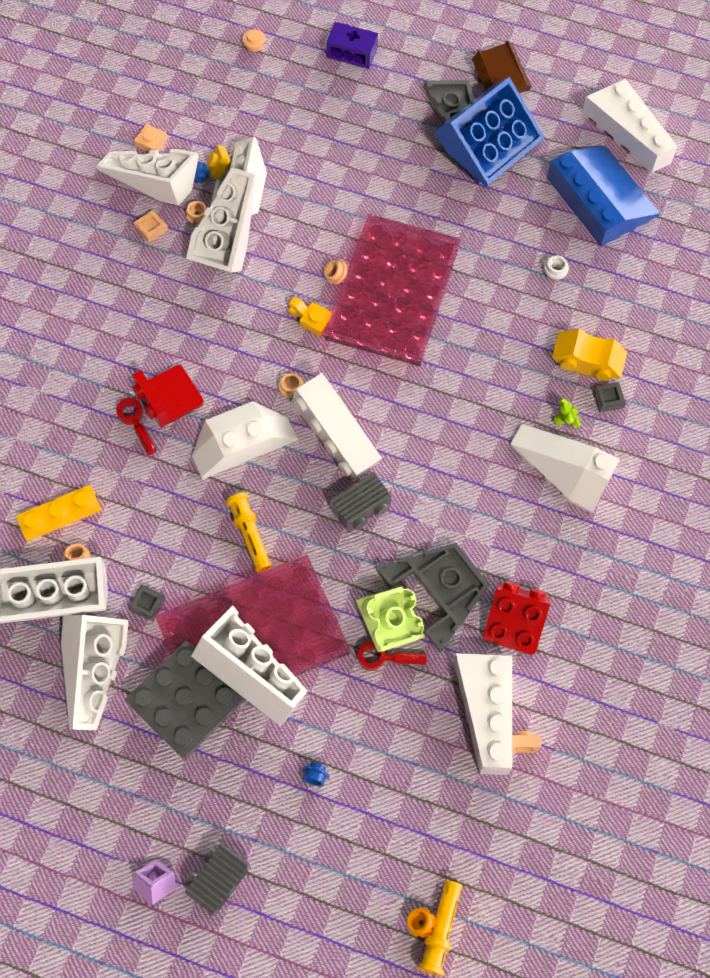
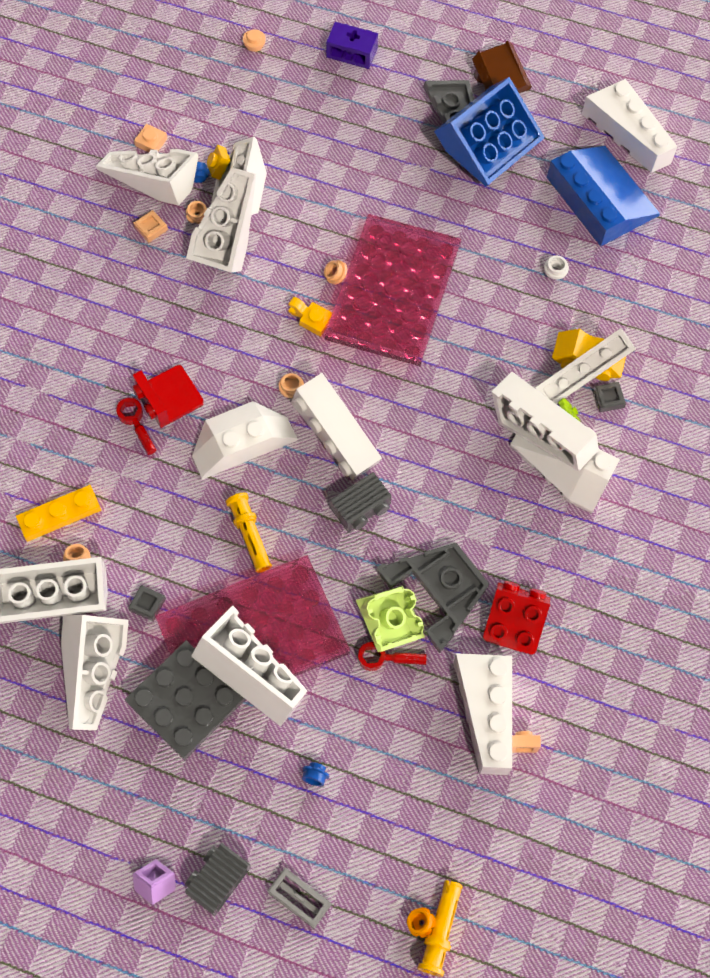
(279, 883): none -> light grey tile
(543, 422): none -> white wedge
(587, 366): none -> white plate

